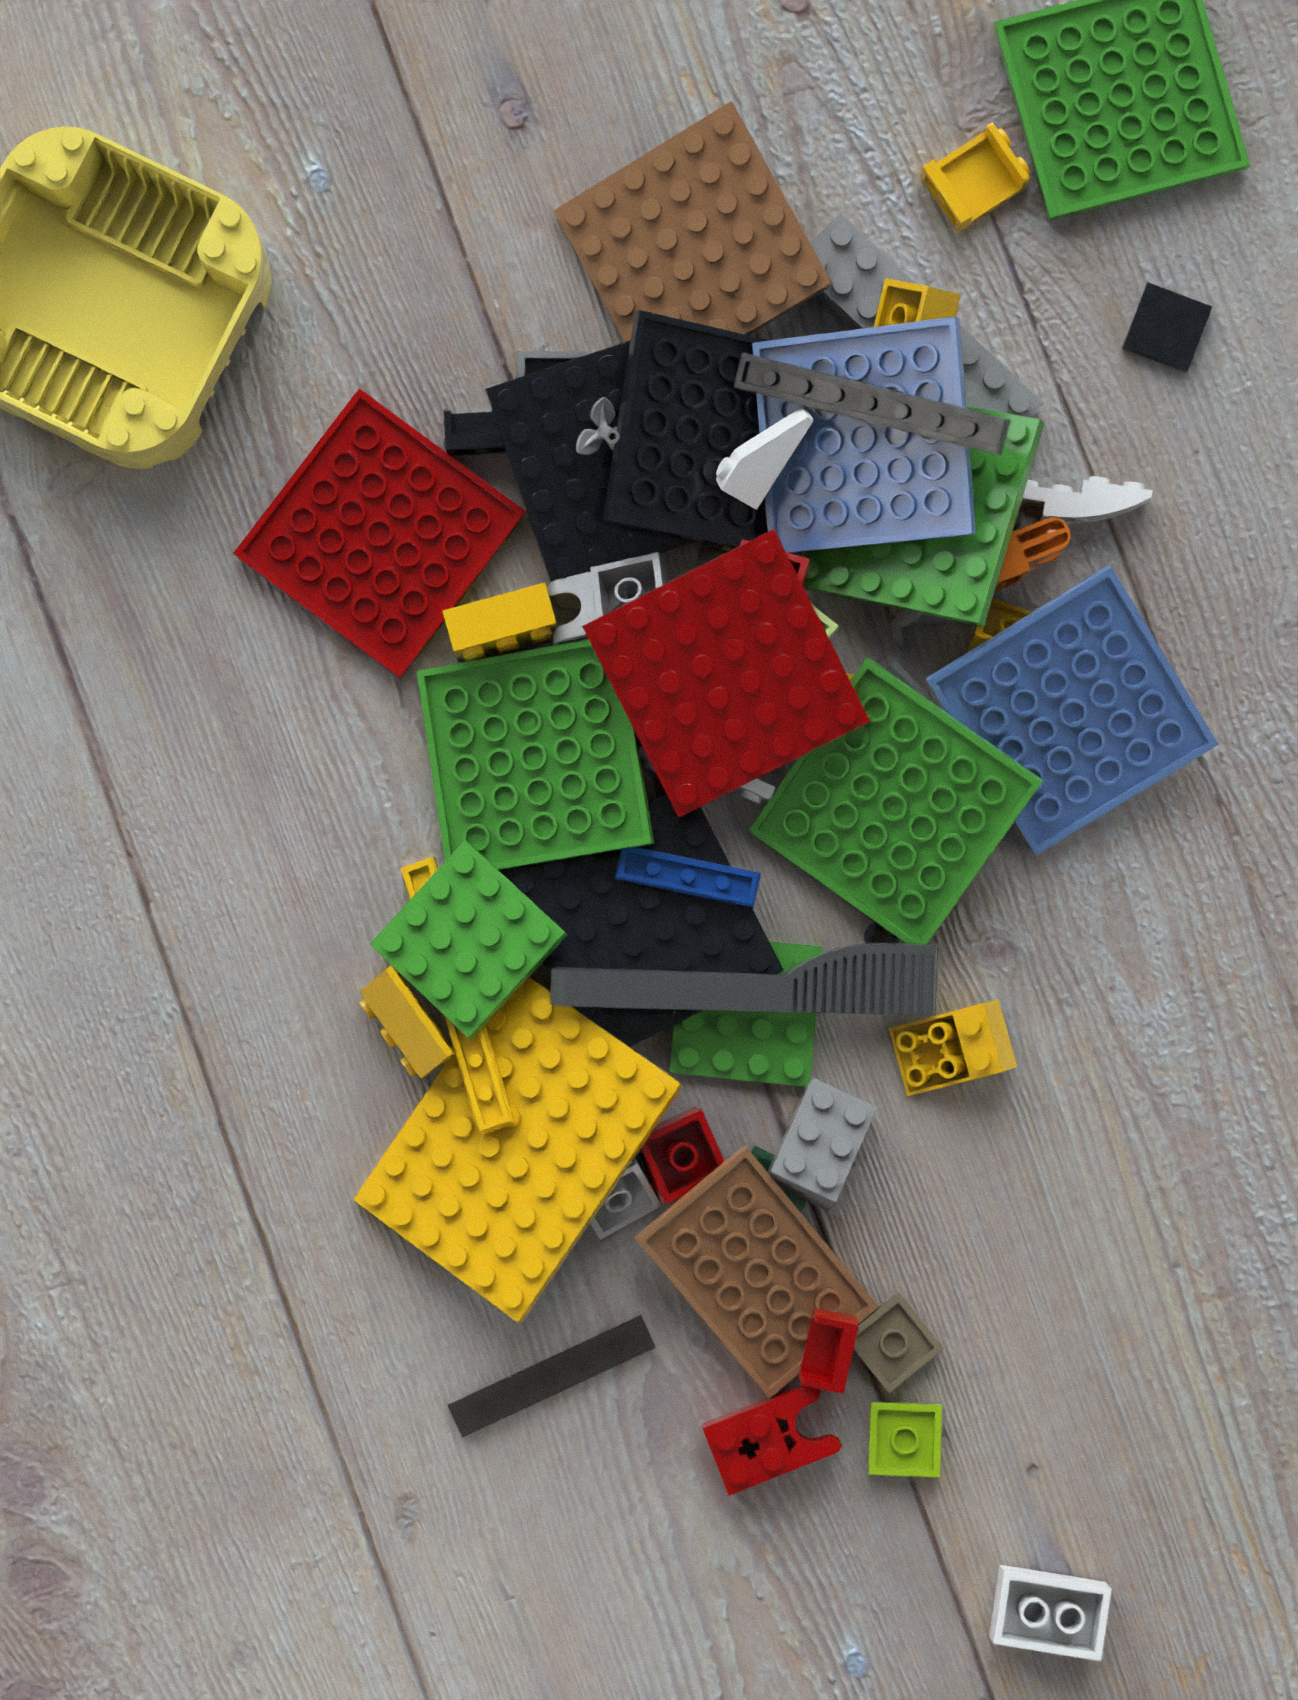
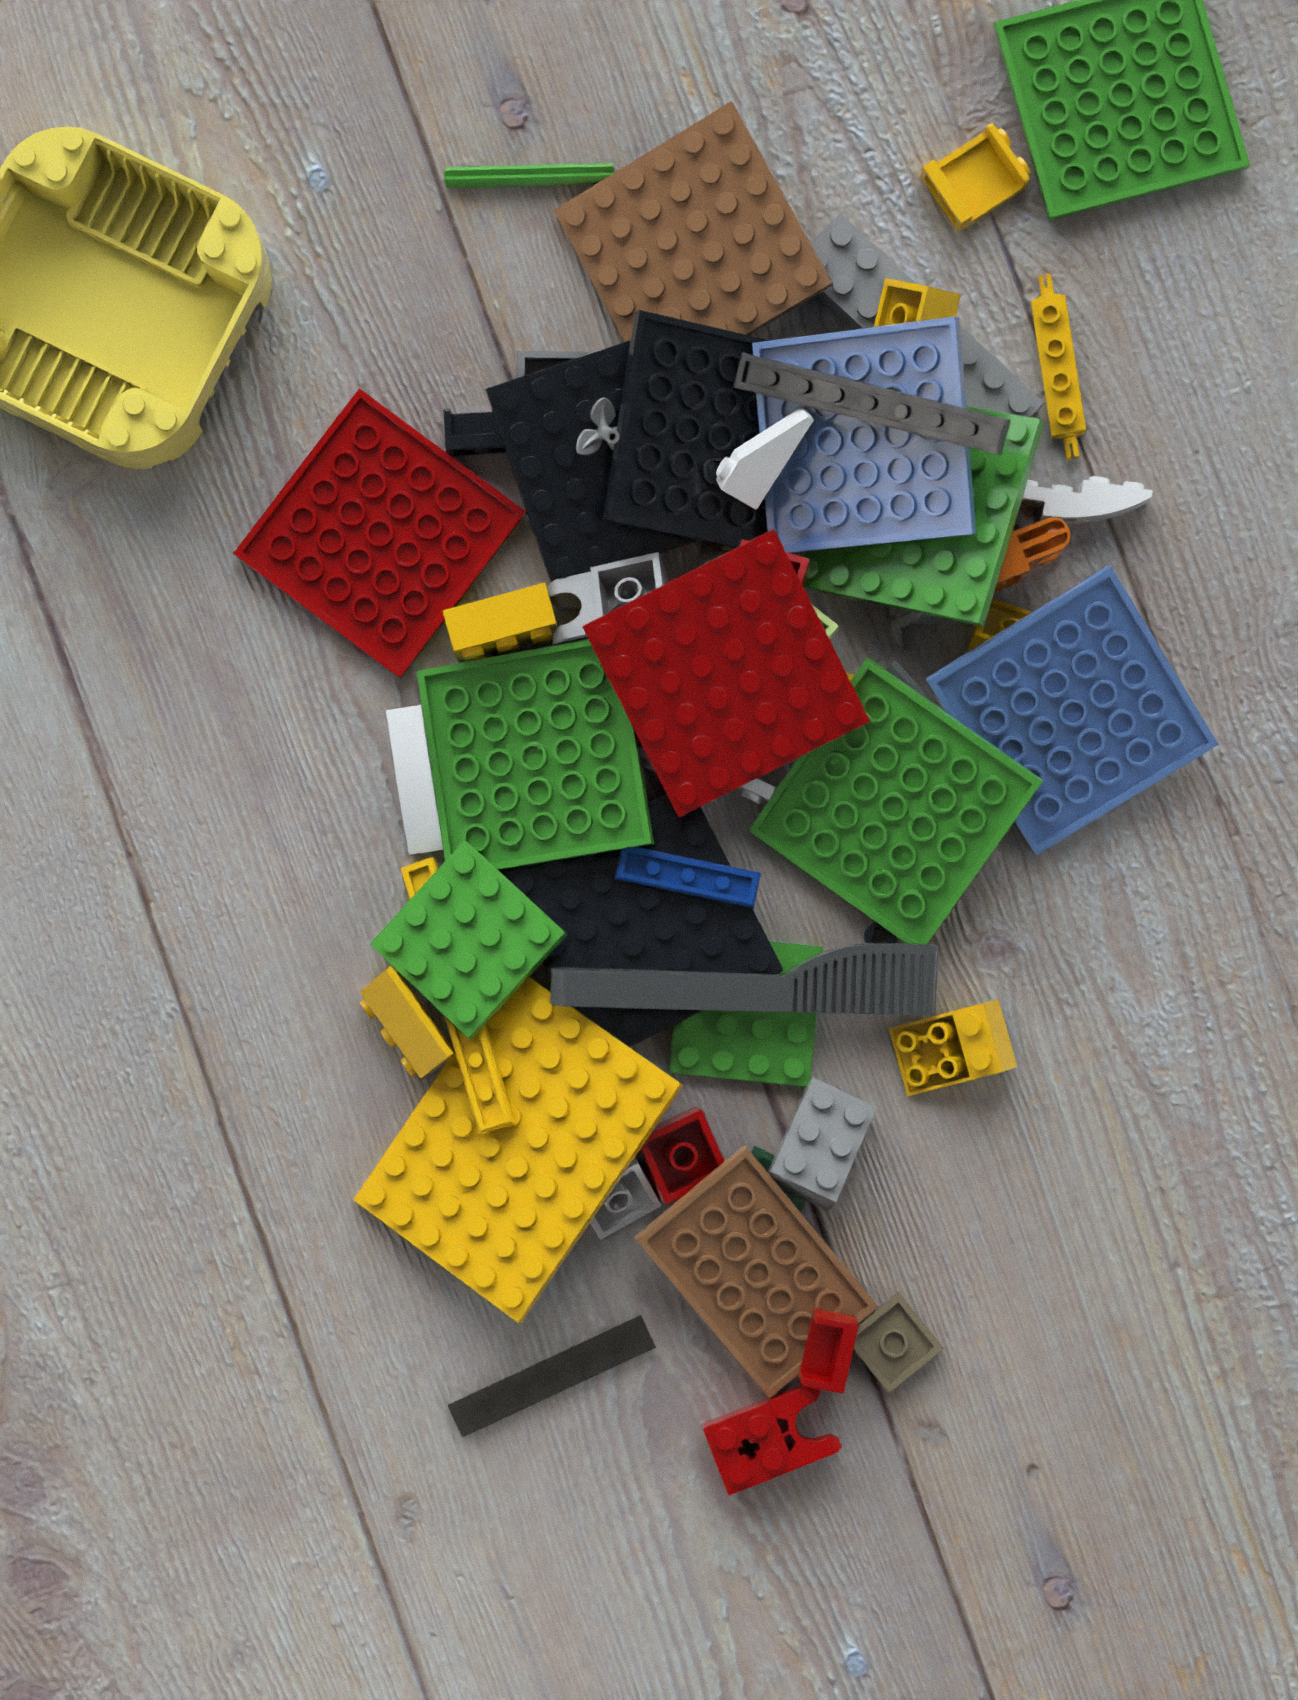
(414, 779): none -> white slope
(527, 175): none -> bright green axle
(904, 1439): lime plate -> none
(1050, 1612): white brick -> none
(1058, 366): none -> yellow plate
(1167, 327): black tile -> none

